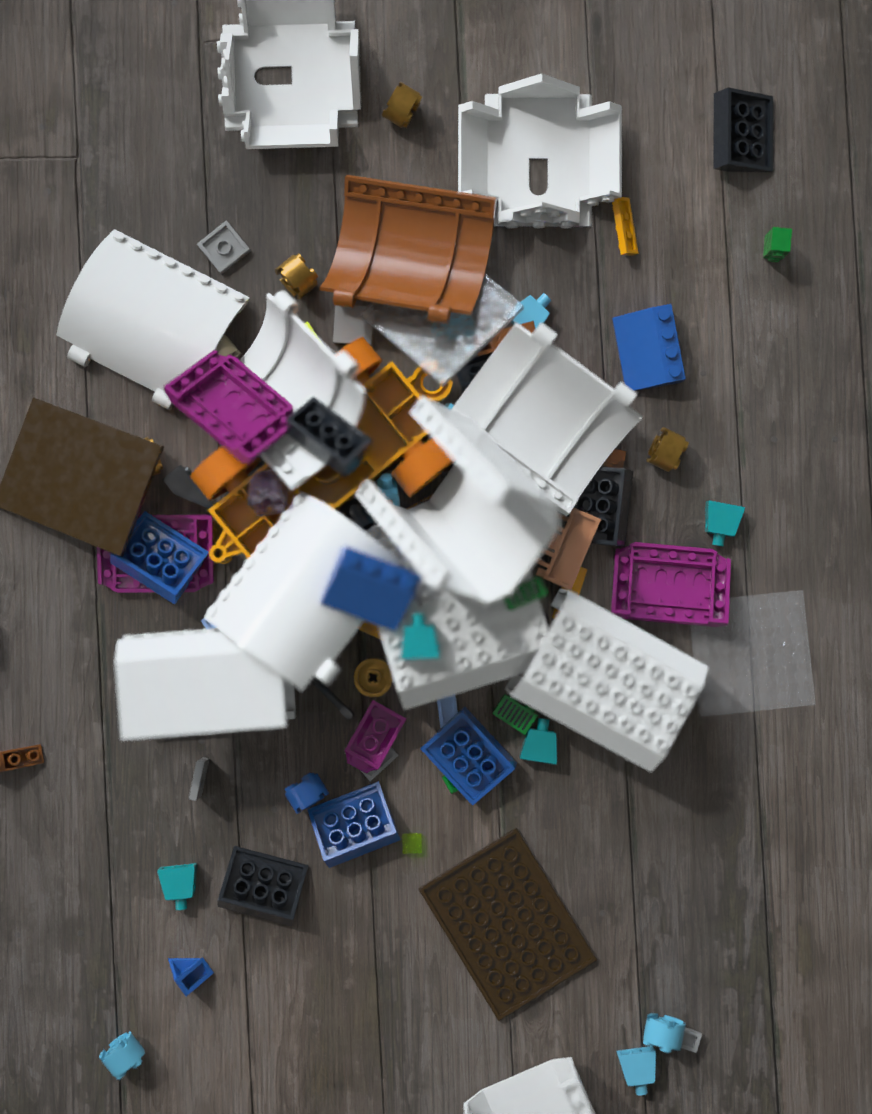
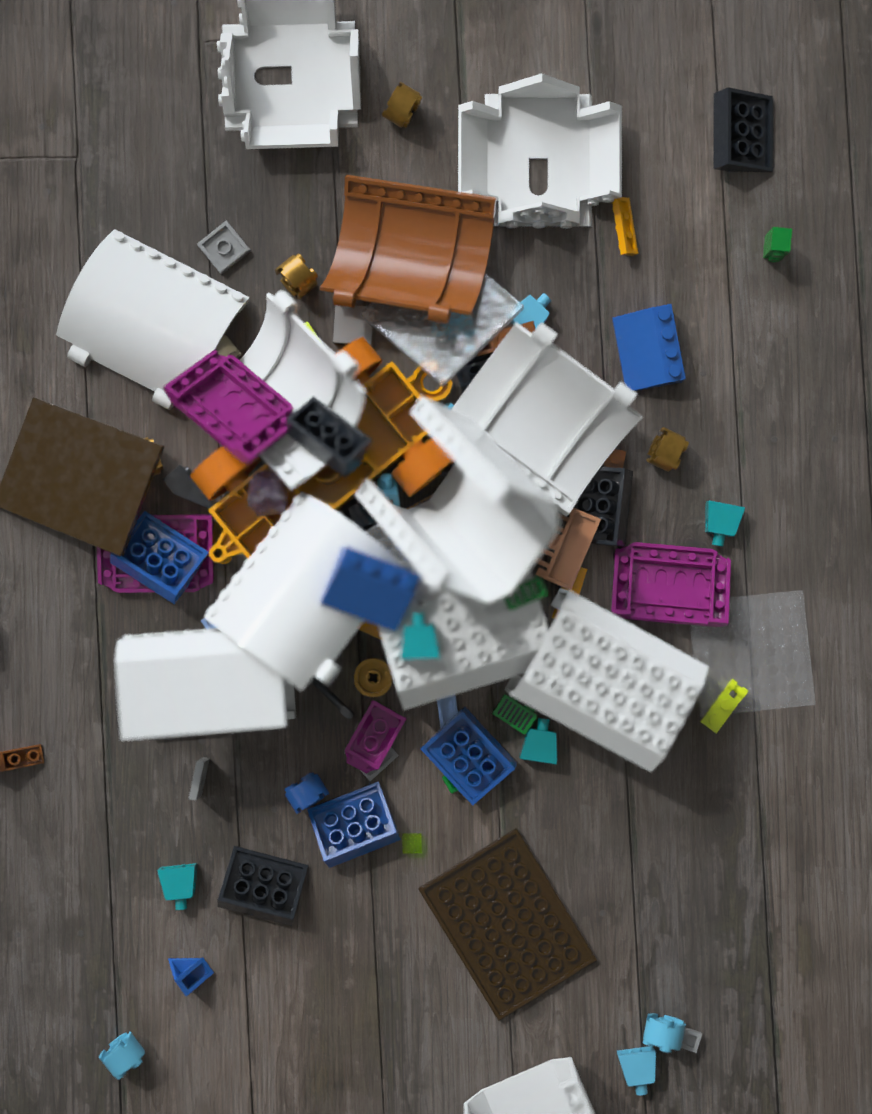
(723, 706): none -> neon yellow plate

